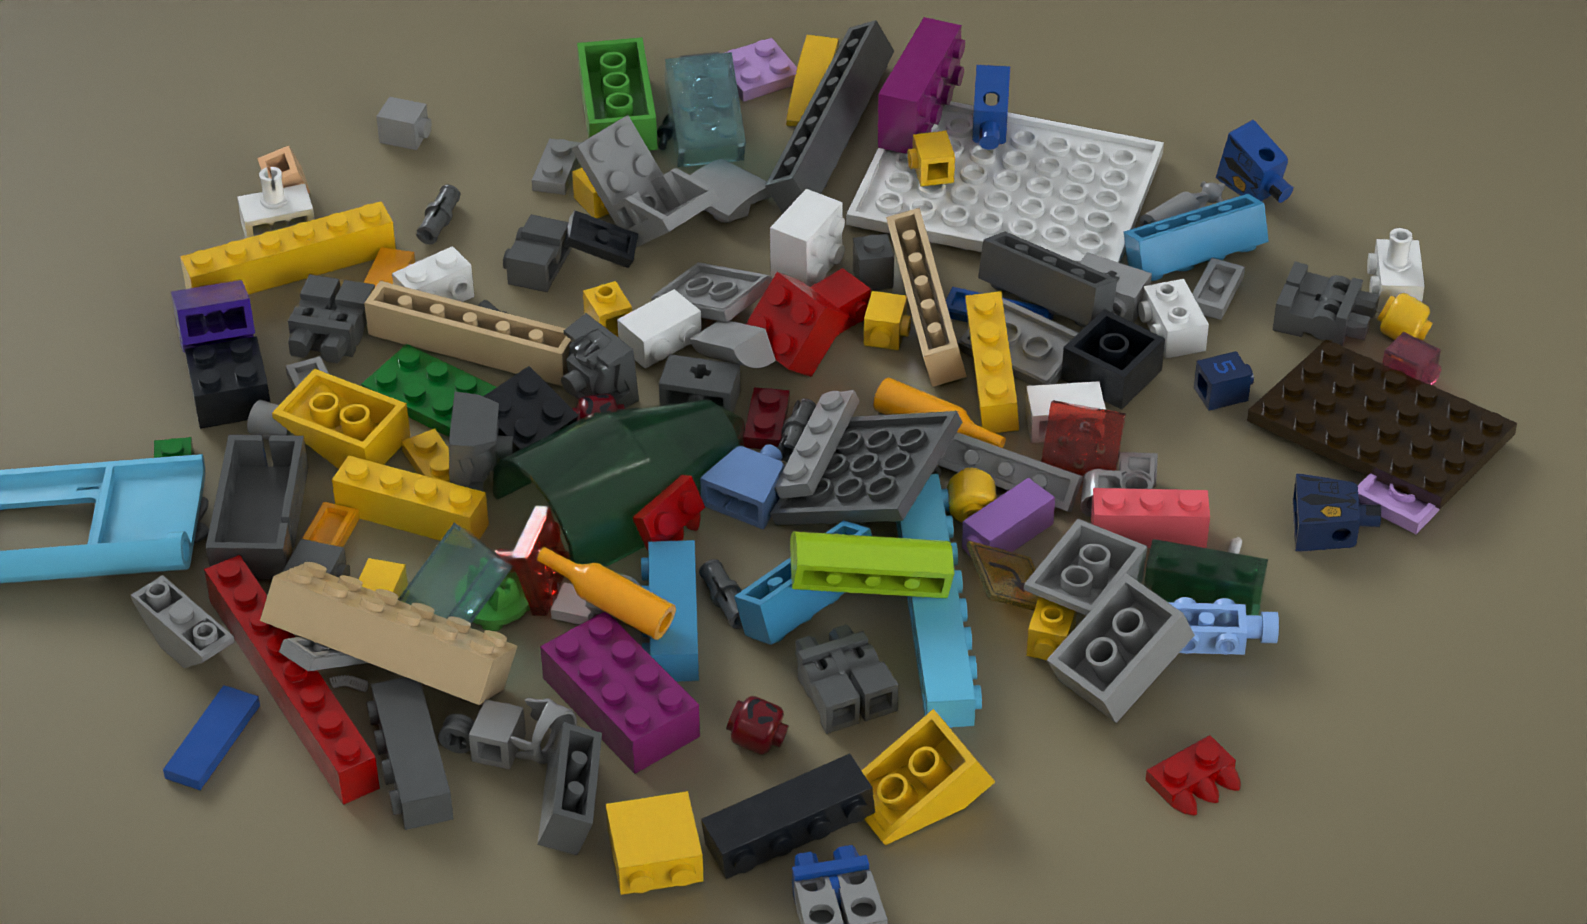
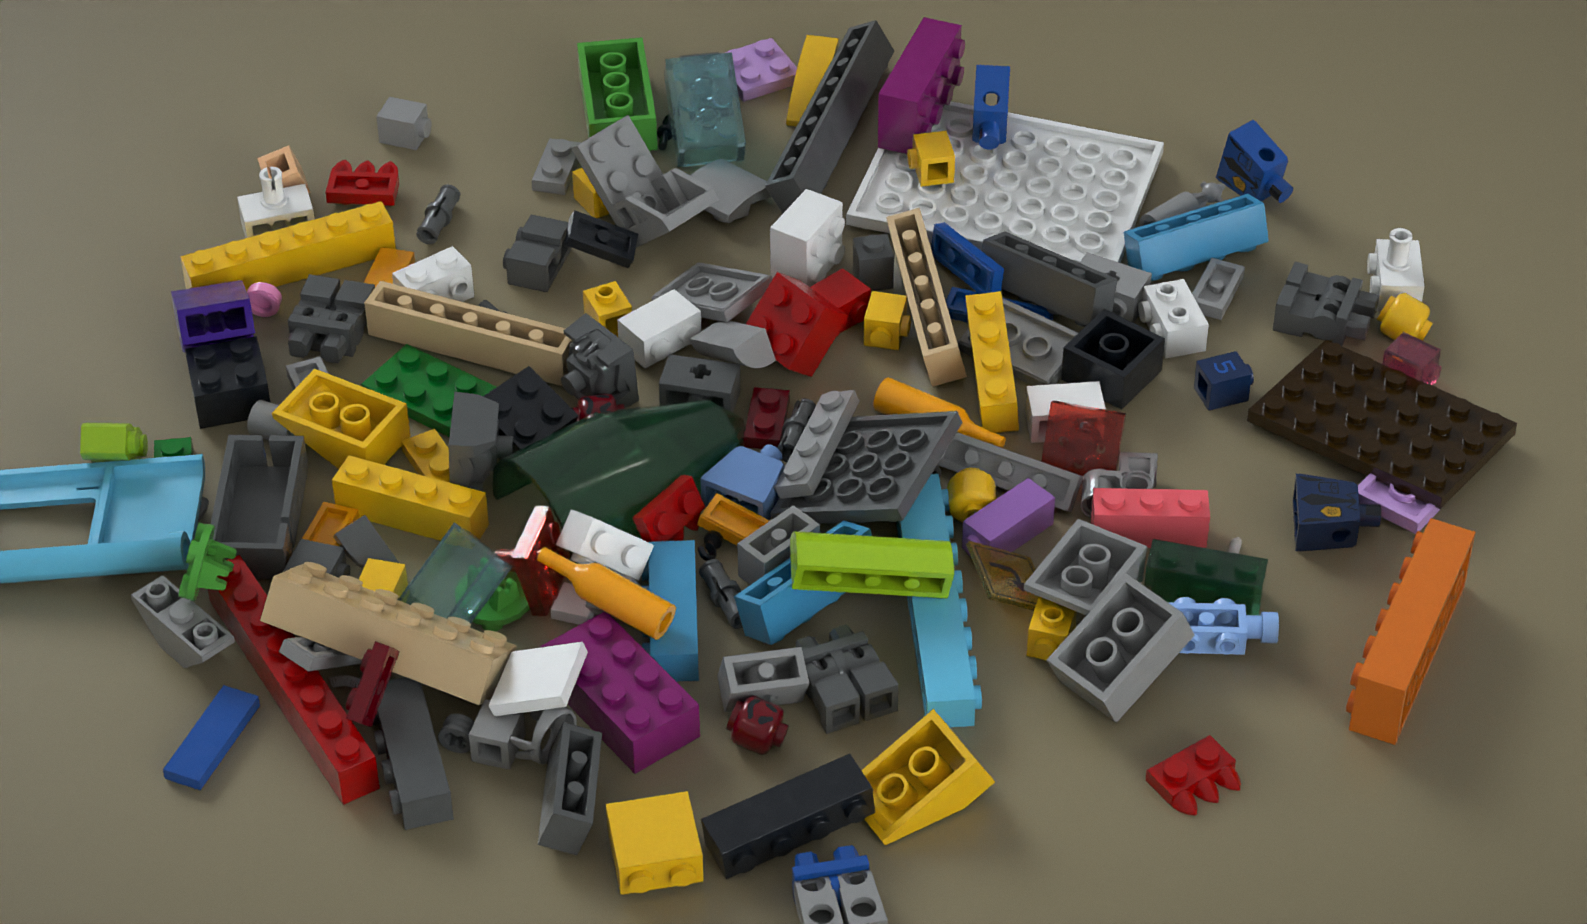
(112, 442): none -> lime brick
(206, 563): none -> bright green plate
(264, 299): none -> bright pink tile
(363, 184): none -> red plate
(363, 542): none -> dark grey brick
(376, 669): none -> dark red plate
(538, 679): none -> white tile
(604, 544): none -> white brick
(713, 540): none -> black hand
(730, 519): none -> light orange tile
(770, 675): none -> light grey brick
(771, 544): none -> light grey brick
(966, 260): none -> blue tile
(1409, 631): none -> orange brick

